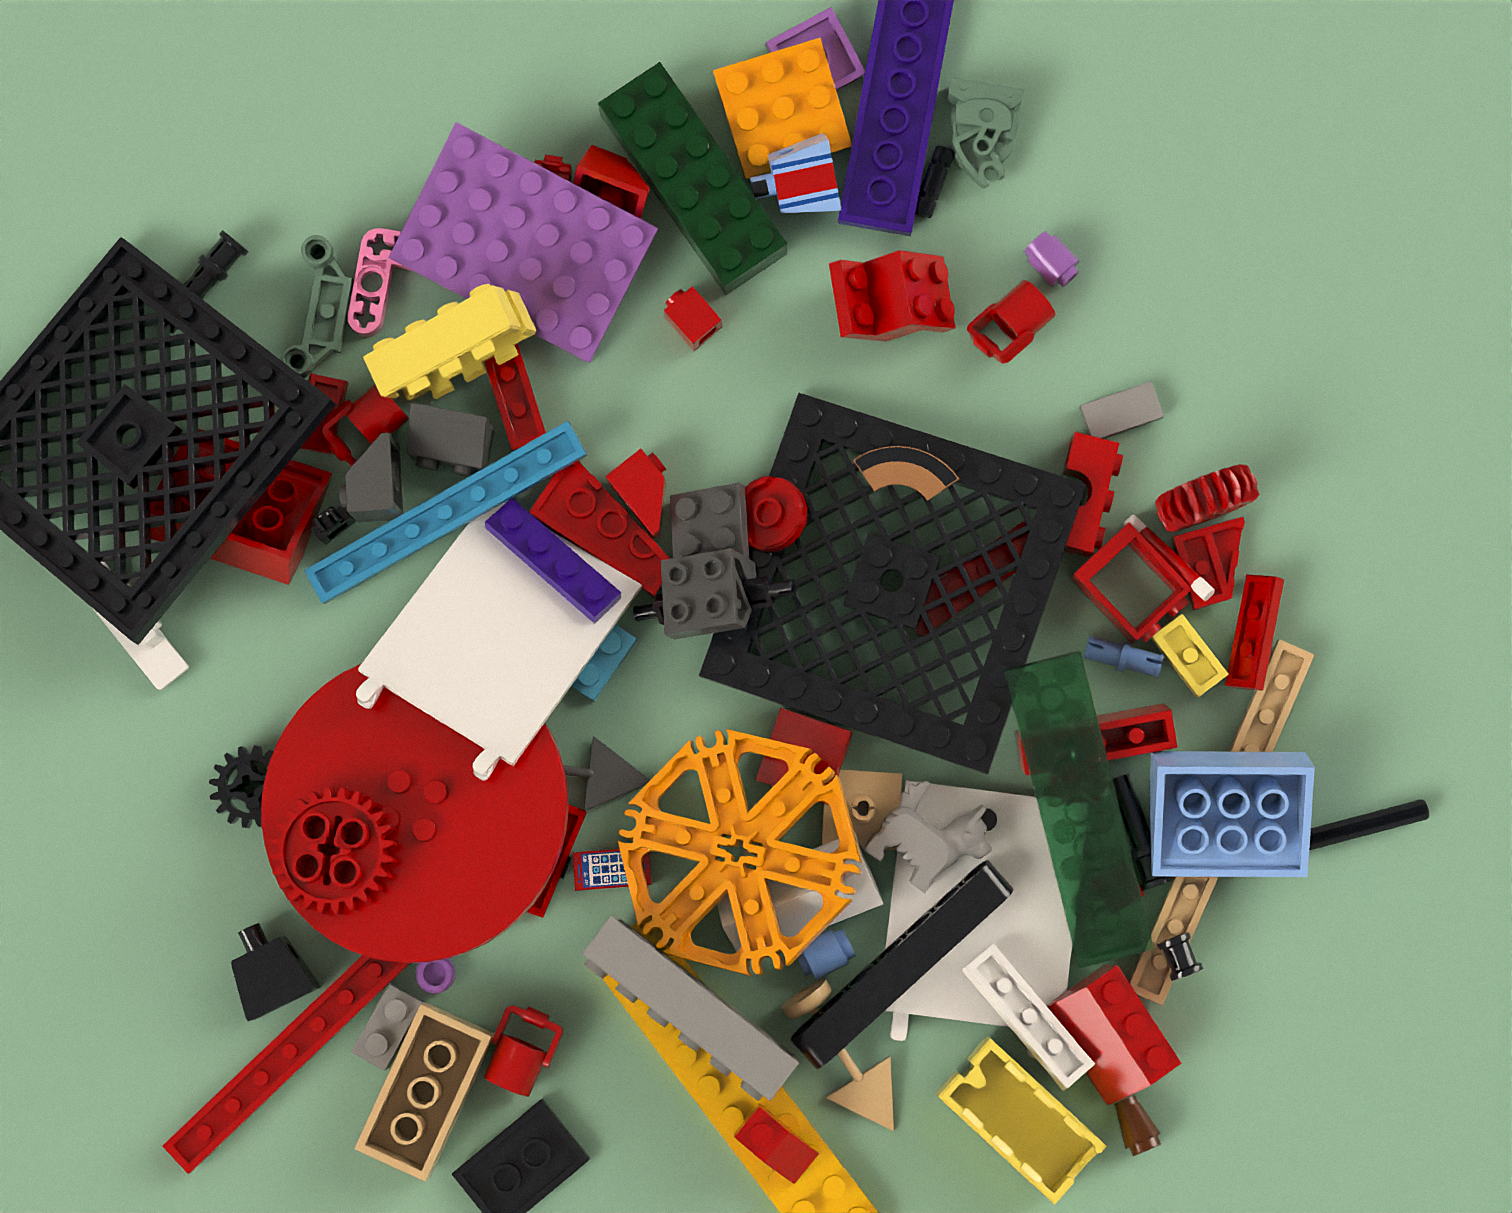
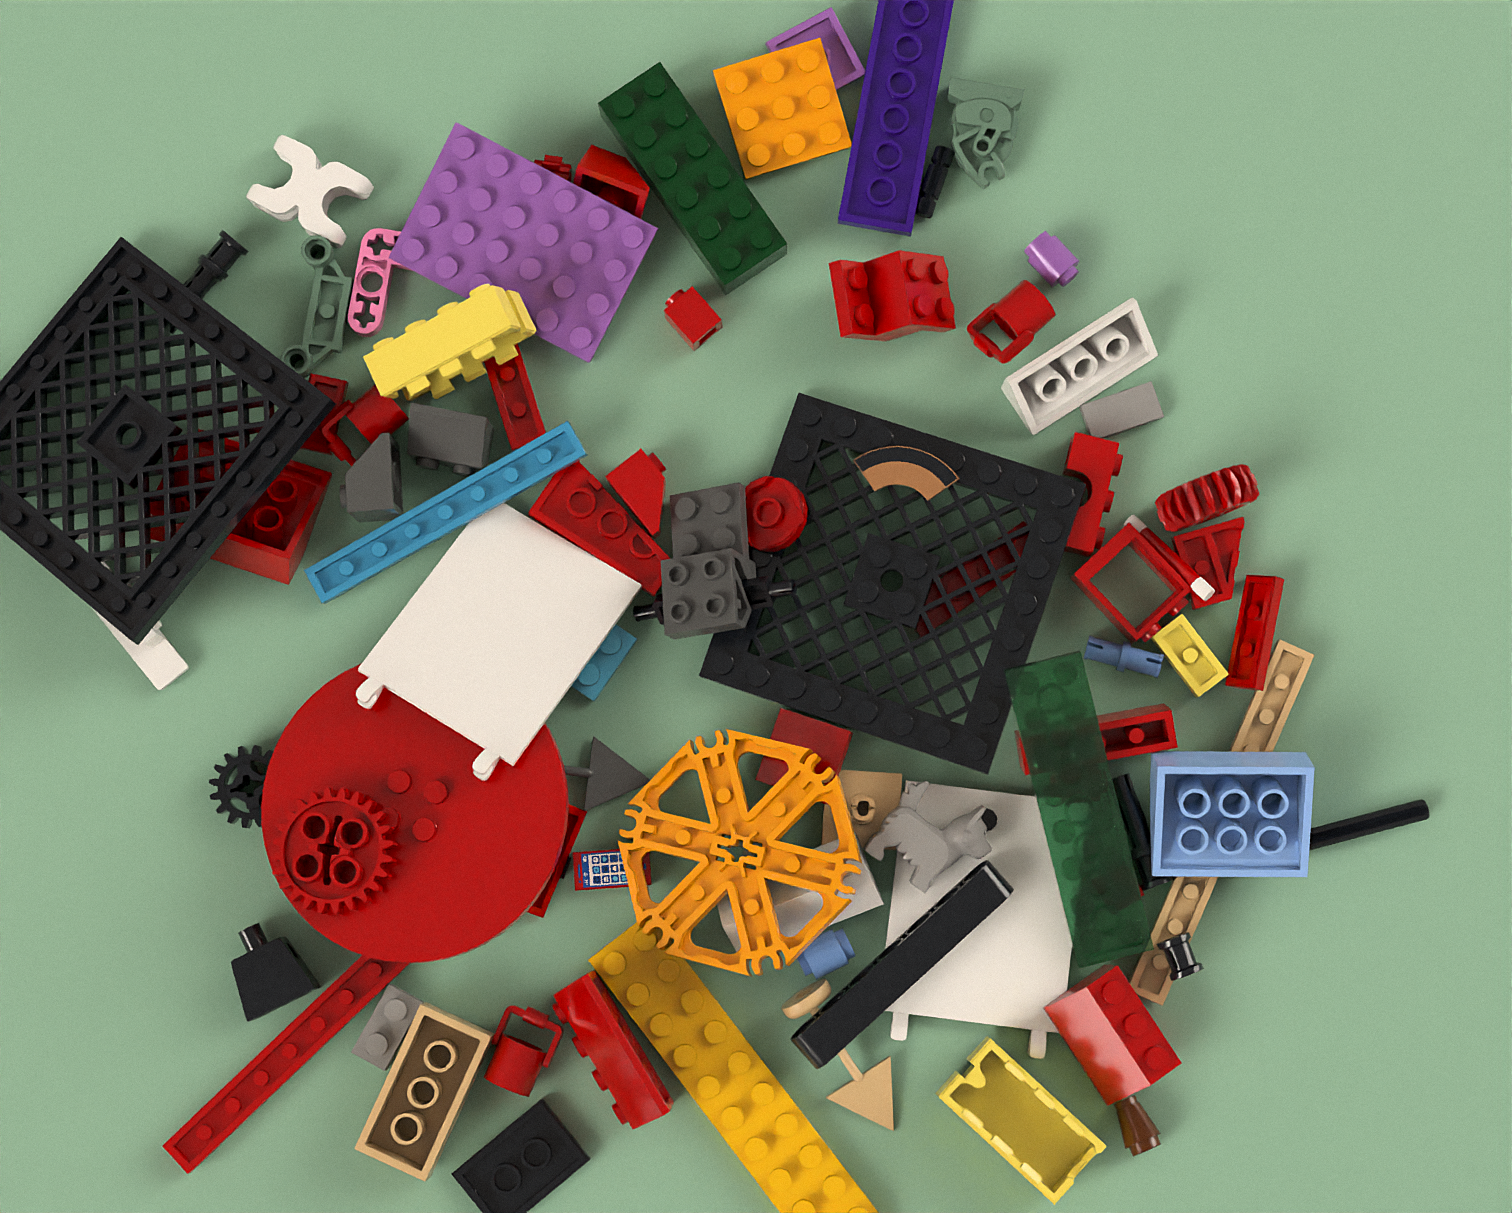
(309, 191): none -> white piece
(331, 523): black plate -> none
(436, 975): medium lavender tile -> none
(553, 560): dark purple plate -> none
(613, 1050): none -> red slope
(690, 1007): light grey brick -> none
(775, 1144): red slope -> none
(800, 178): torso -> none
(1028, 1017): white plate -> none
(1080, 367): none -> white slope

